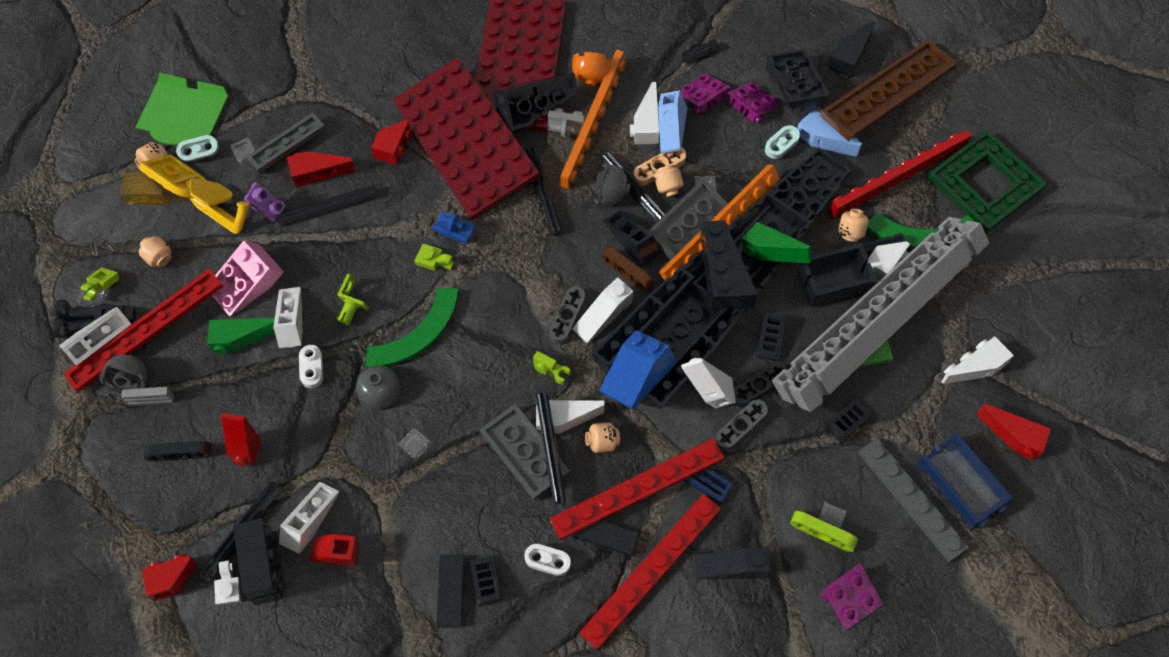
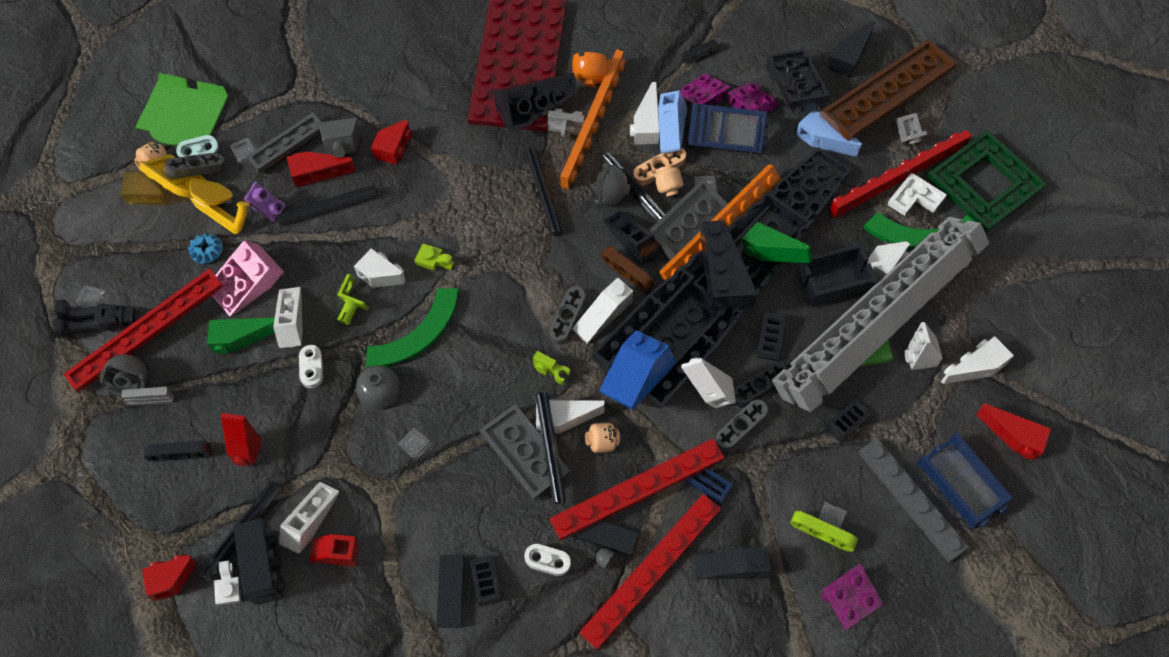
(94, 335): white slope -> none
(100, 279): lime plate -> none
(155, 251): light nougat head -> none
(181, 167): none -> dark grey beam
(211, 253): none -> dark azure gear
(340, 136): none -> dark grey torso
(378, 271): none -> white slope
(454, 227): blue hips -> none
(466, 138): dark red plate -> none
(605, 557): none -> dark grey hinge
(728, 128): none -> door
(780, 142): light aqua plate -> none
(853, 225): light nougat head -> none
(870, 247): black axle -> none
(910, 128): none -> light grey bracket
(916, 190): none -> white plate
(923, 349): none -> white slope

